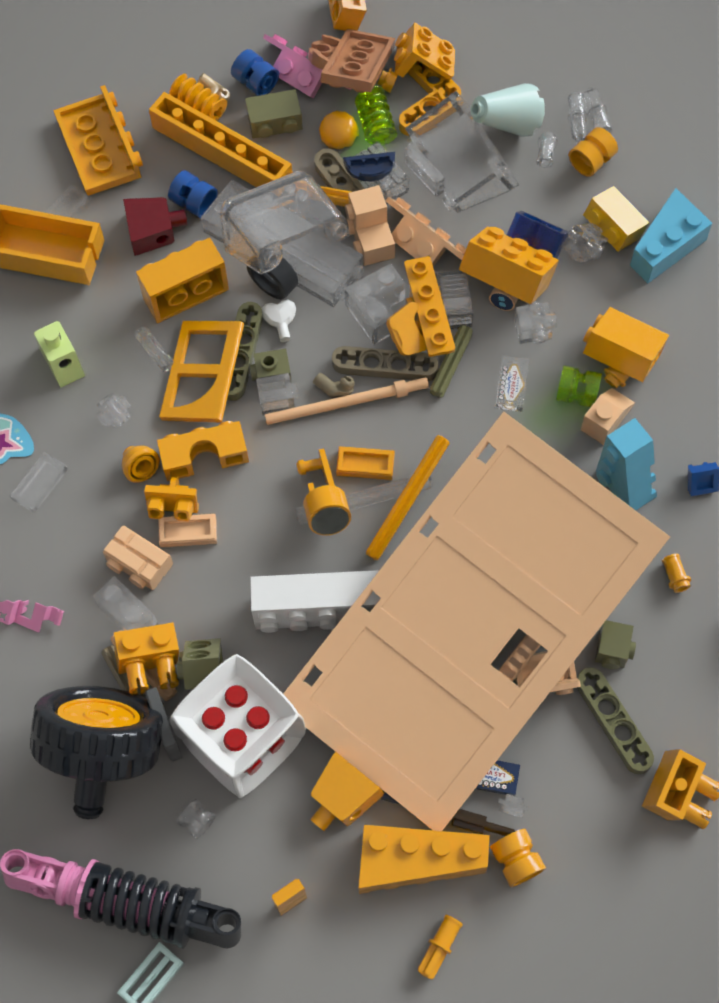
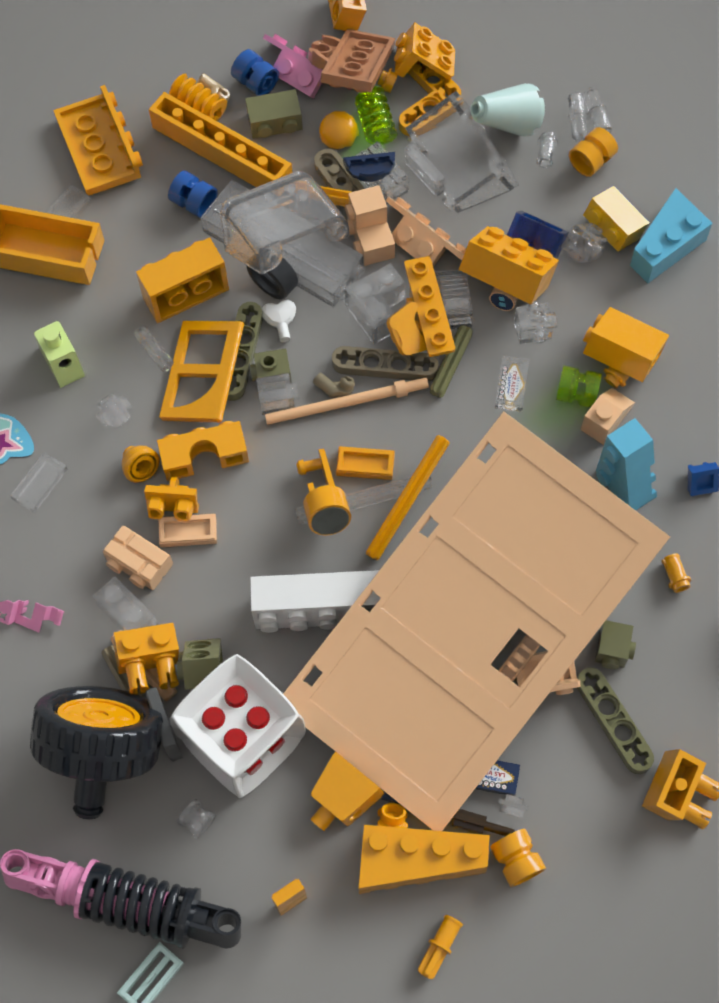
(151, 223): dark red torso -> none
(392, 816): none -> light orange plate

